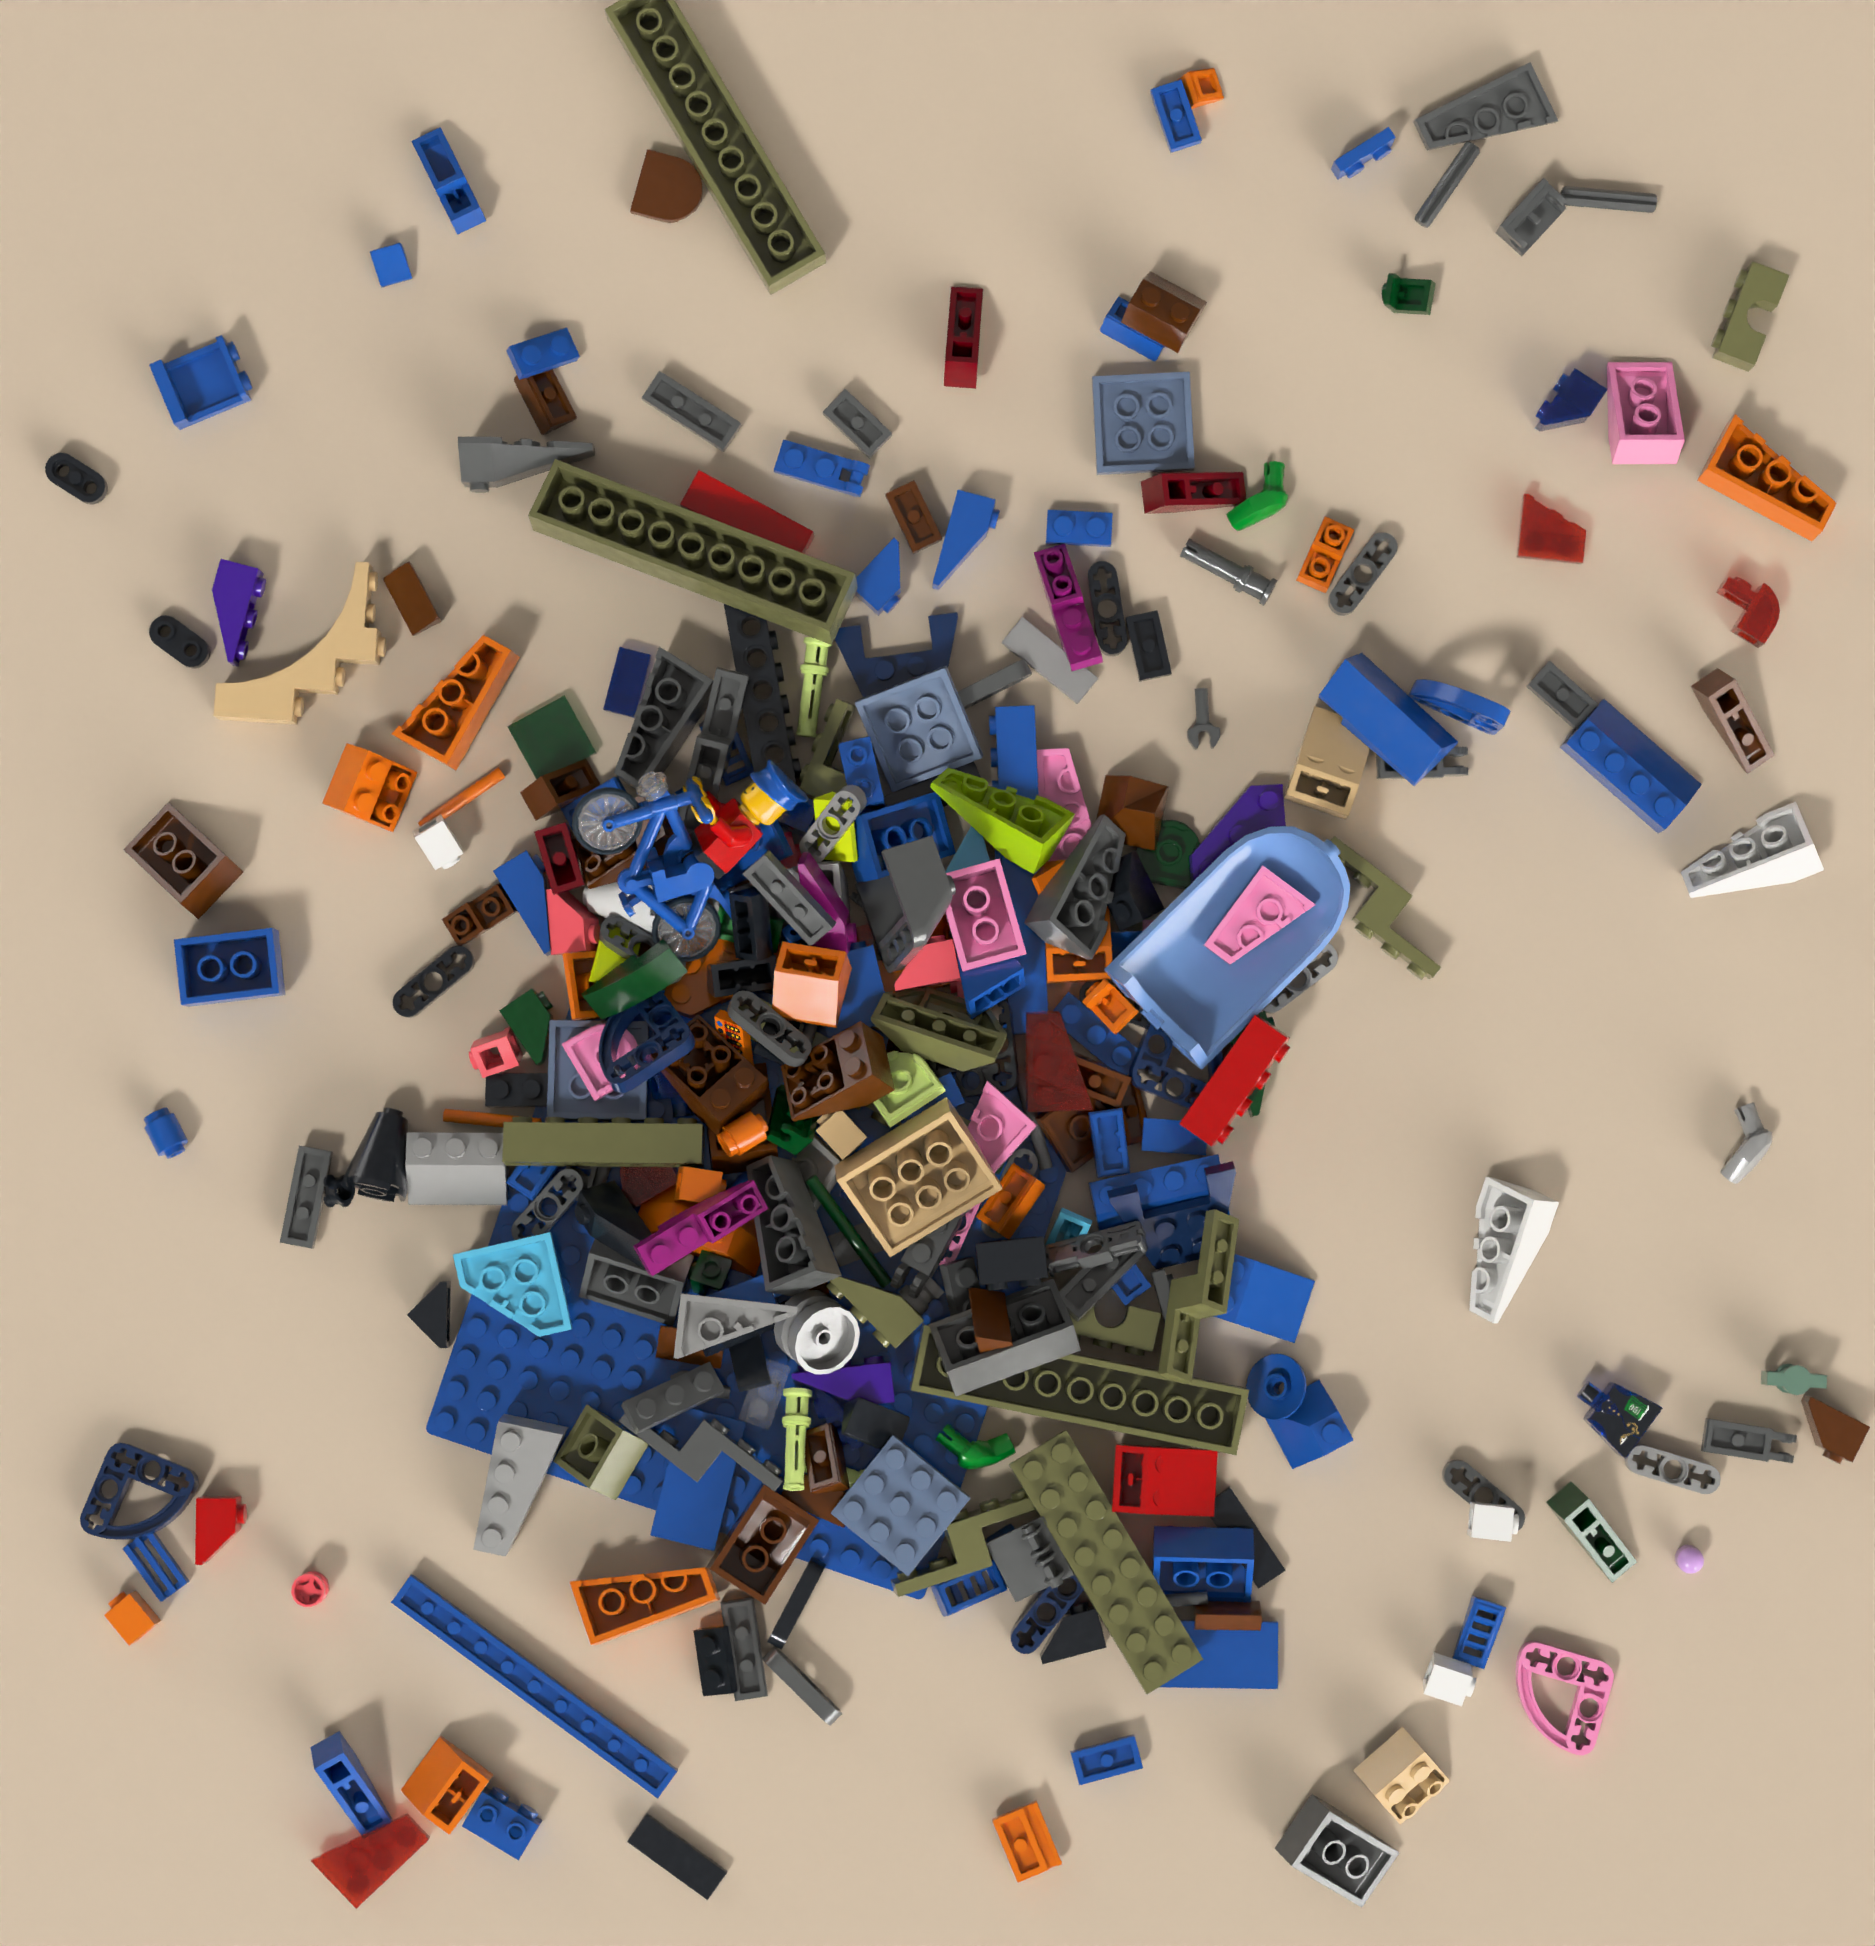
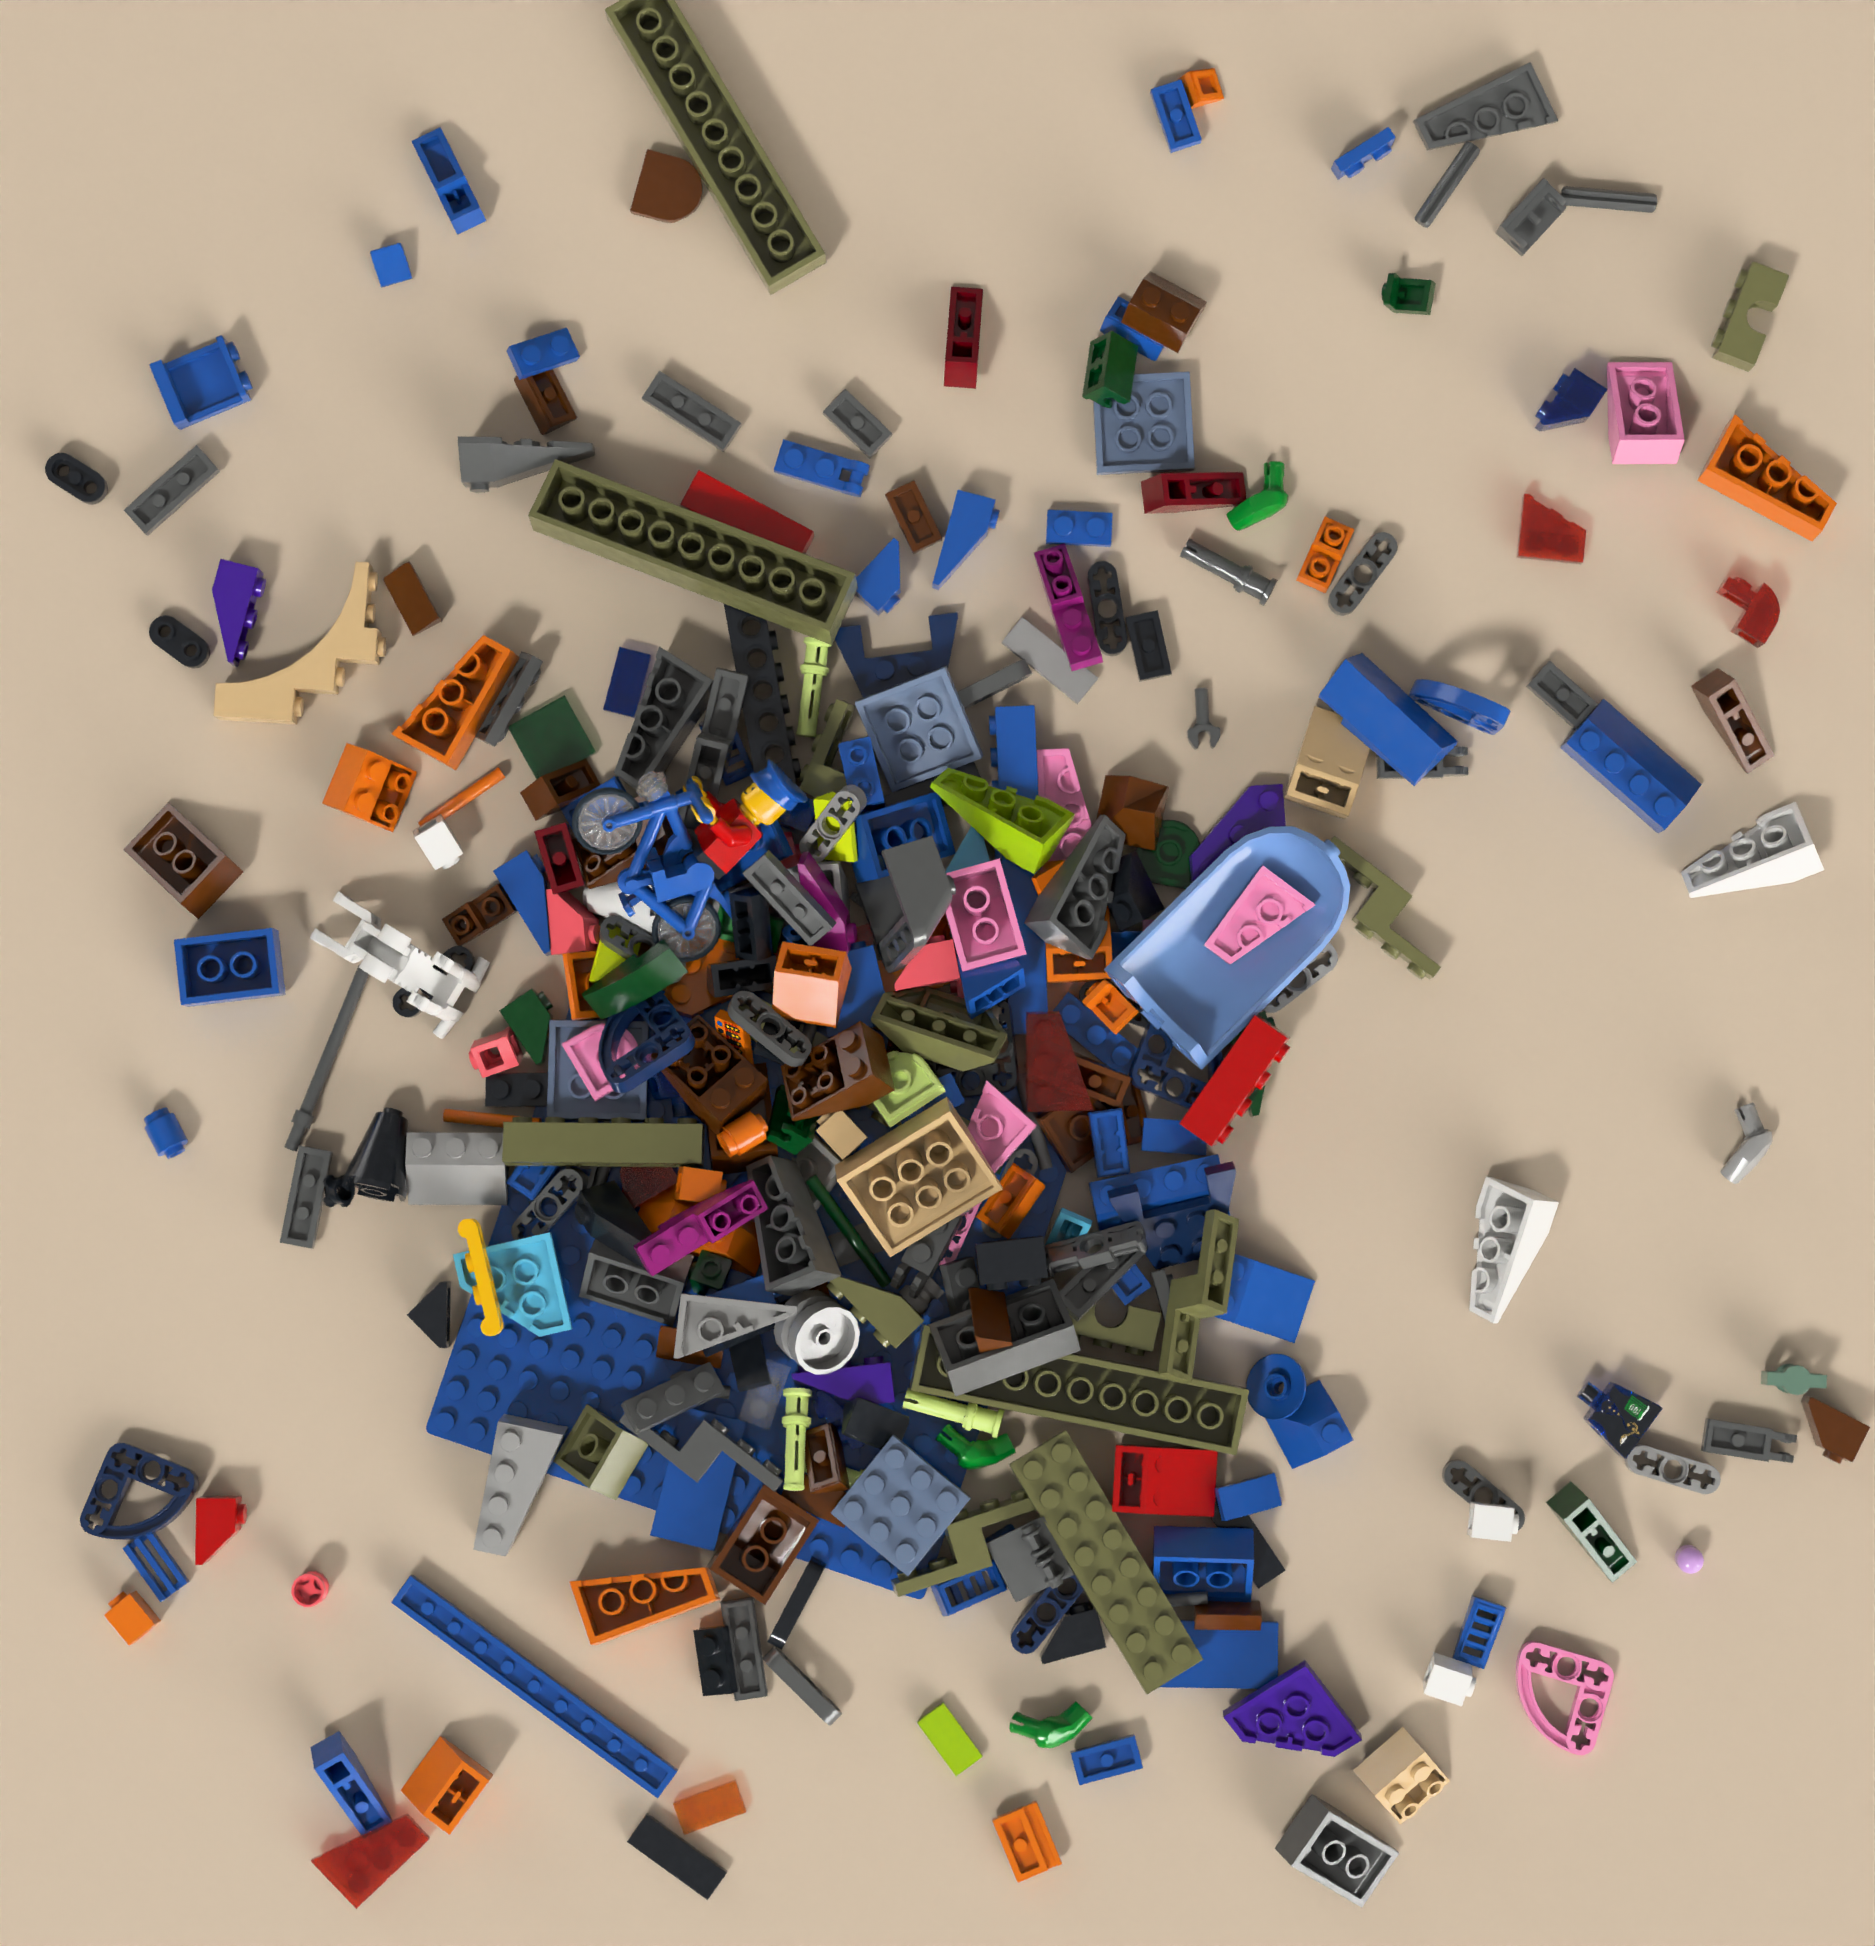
(172, 490): none -> dark grey plate
(303, 1118): none -> dark grey bar
(392, 957): none -> white piece
(485, 1291): none -> yellow plate
(502, 1822): blue brick -> none
(509, 699): none -> dark grey plate
(709, 1807): none -> clear orange tile
(949, 1739): none -> lime tile
(969, 1415): none -> yellowish green pin
(1054, 1729): none -> green arm
(1110, 369): none -> dark green hinge
(1248, 1496): none -> blue slope
(1294, 1715): none -> dark purple plate

